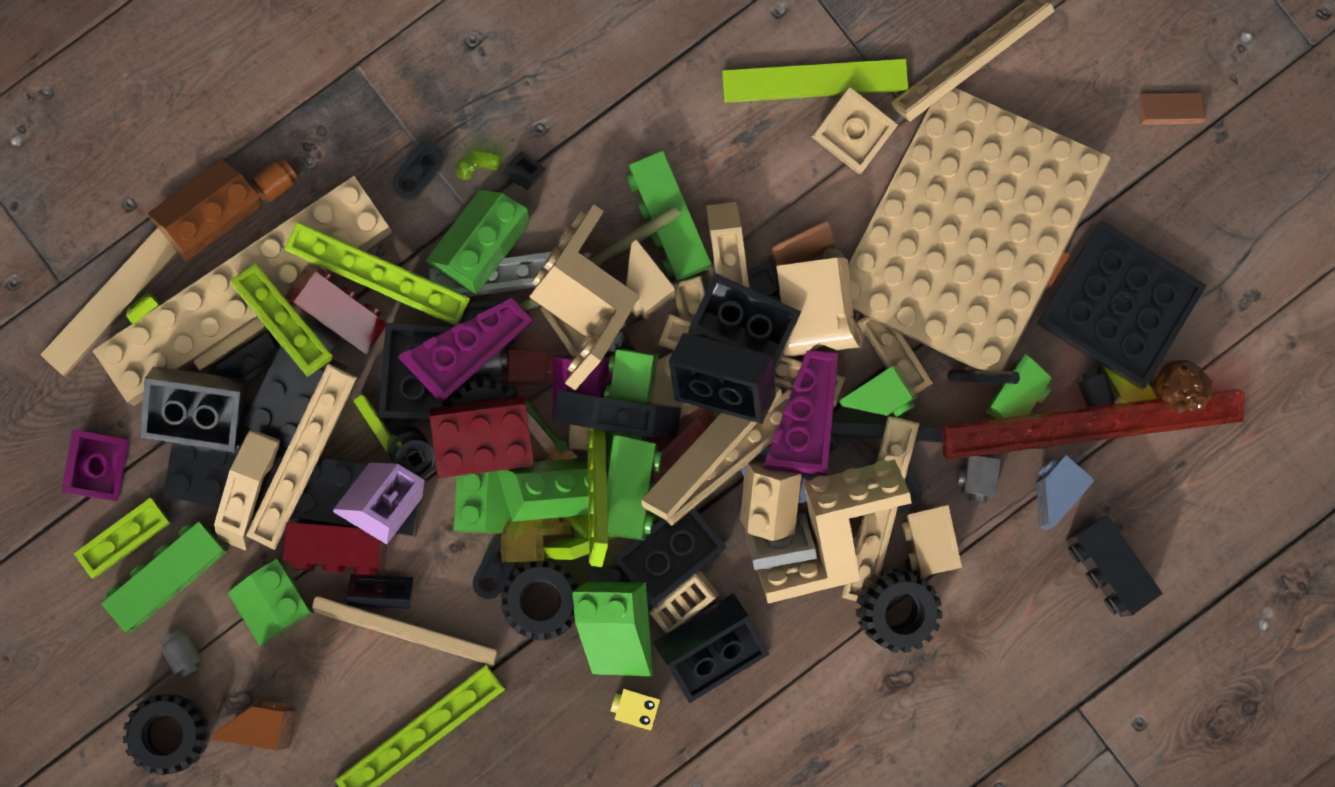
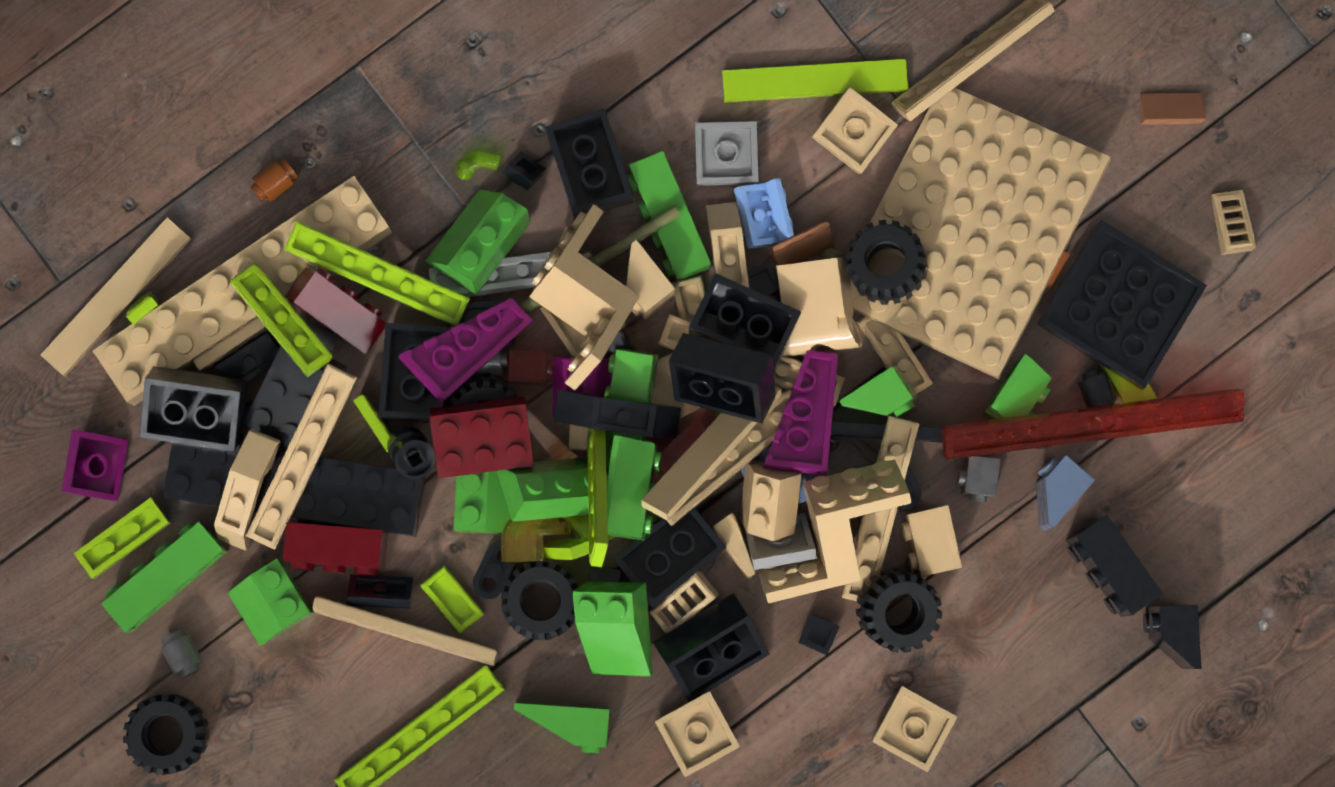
(205, 209): dark orange slope -> none
(261, 726): dark orange slope -> none
(381, 499): lavender slope -> none
(415, 170): black plate -> none
(452, 599): none -> lime tile
(561, 446): bright green hinge -> none
(577, 725): none -> bright green slope
(589, 163): none -> black brick
(635, 708): light yellow brick -> none
(697, 734): none -> tan plate
(726, 153): none -> light grey plate
(731, 536): none -> tan slope
(764, 213): none -> light blue bracket
(818, 634): none -> black plate
(880, 238): none -> black tyre
(914, 729): none -> tan plate
(981, 376): black bar -> none
(1175, 633): none -> black slope
(1183, 386): reddish brown hair -> none
(1224, 234): none -> tan slope

